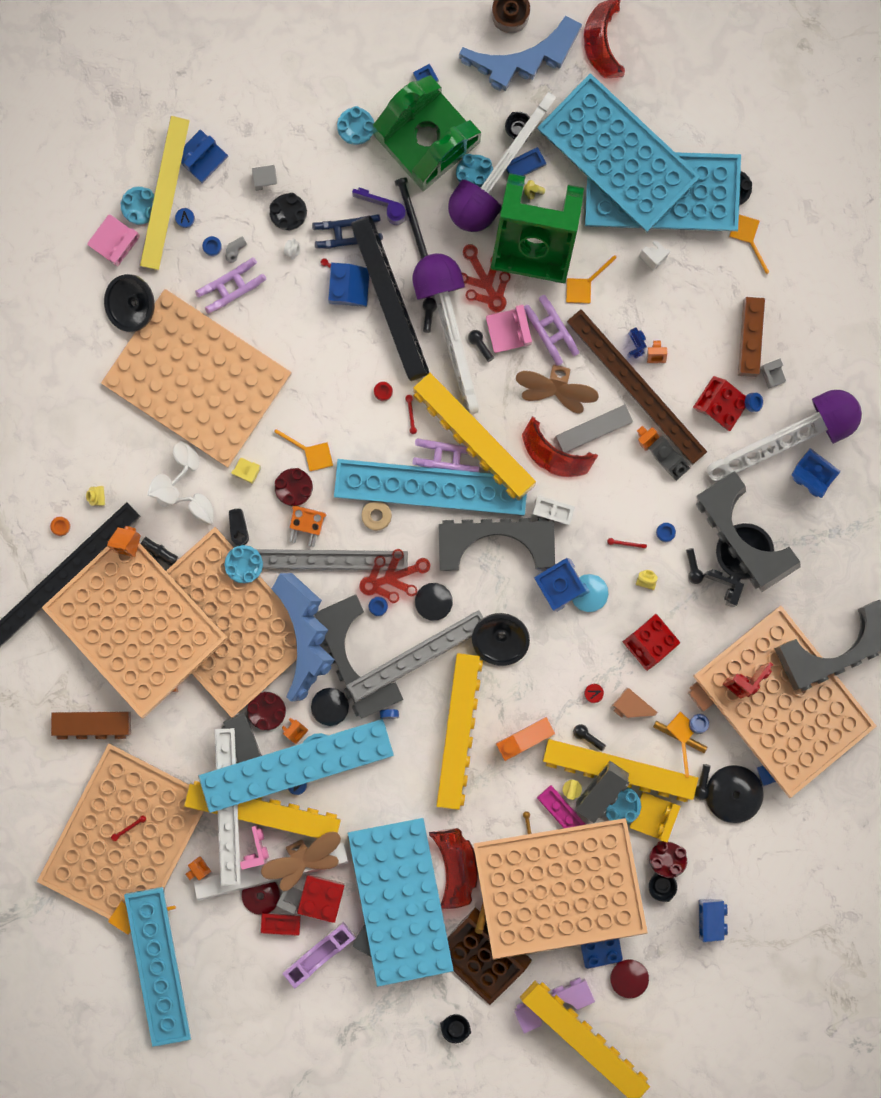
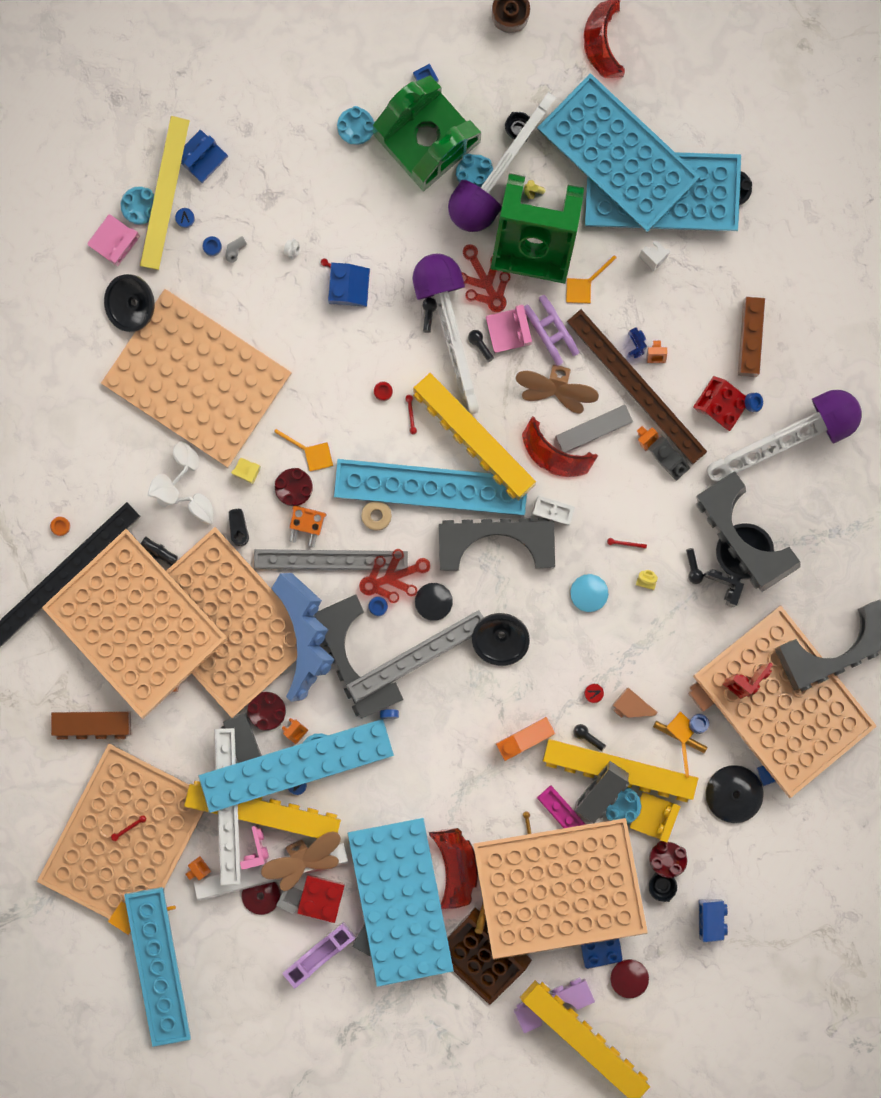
(95, 496): light yellow plate -> none
(125, 541): orange slope -> none
(234, 274): lavender piece -> none
(243, 564): medium azure dish -> none
(264, 176): light grey panel -> none
(280, 924): red plate -> none
(288, 211): black dish -> none
(329, 706): black dish -> none
(337, 225): dark blue piece -> none
(390, 298): black beam -> none
(395, 211): dark purple door -> none
(411, 215): black bar -> none
(439, 446): lavender piece -> none
(455, 1028): black hat -> none
(458, 731): yellow brick -> none
(503, 67): medium blue arch -> none
(526, 162): blue tile -> none
(561, 584): blue panel -> none
(572, 789): light yellow plate -> none
(651, 642): red bracket -> none
(665, 532): blue tile -> none
(701, 790): black bar -> none
(746, 232): light orange piece -> none
(773, 373): light grey panel -> none
(814, 473): blue bracket -> none

